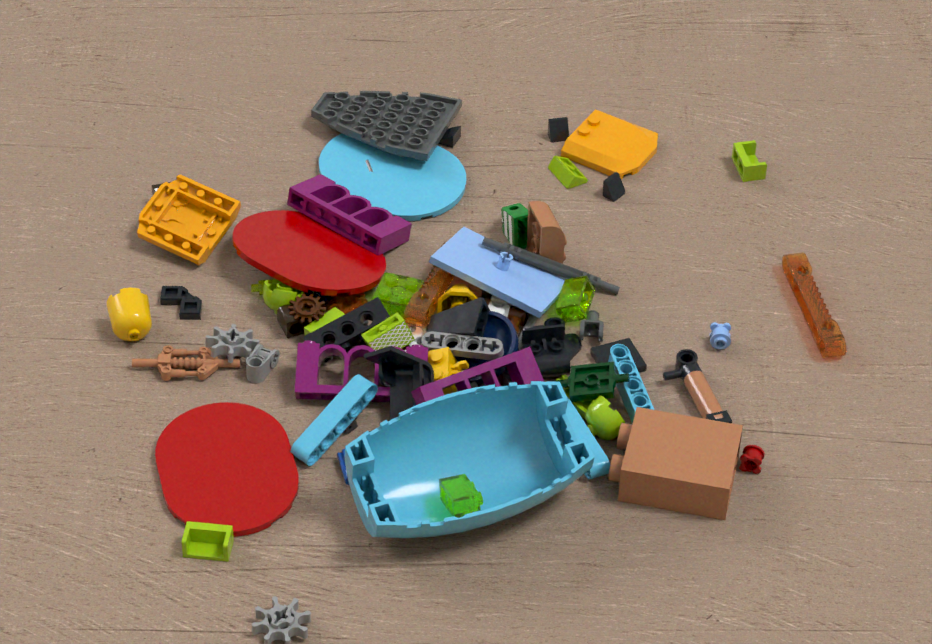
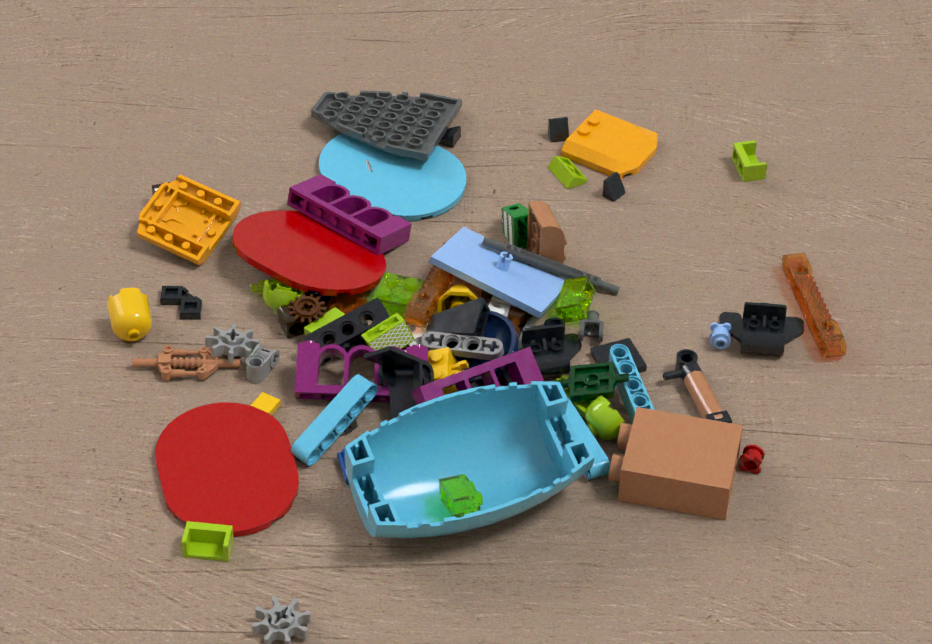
(267, 403): none -> yellow tile
(763, 328): none -> black piece

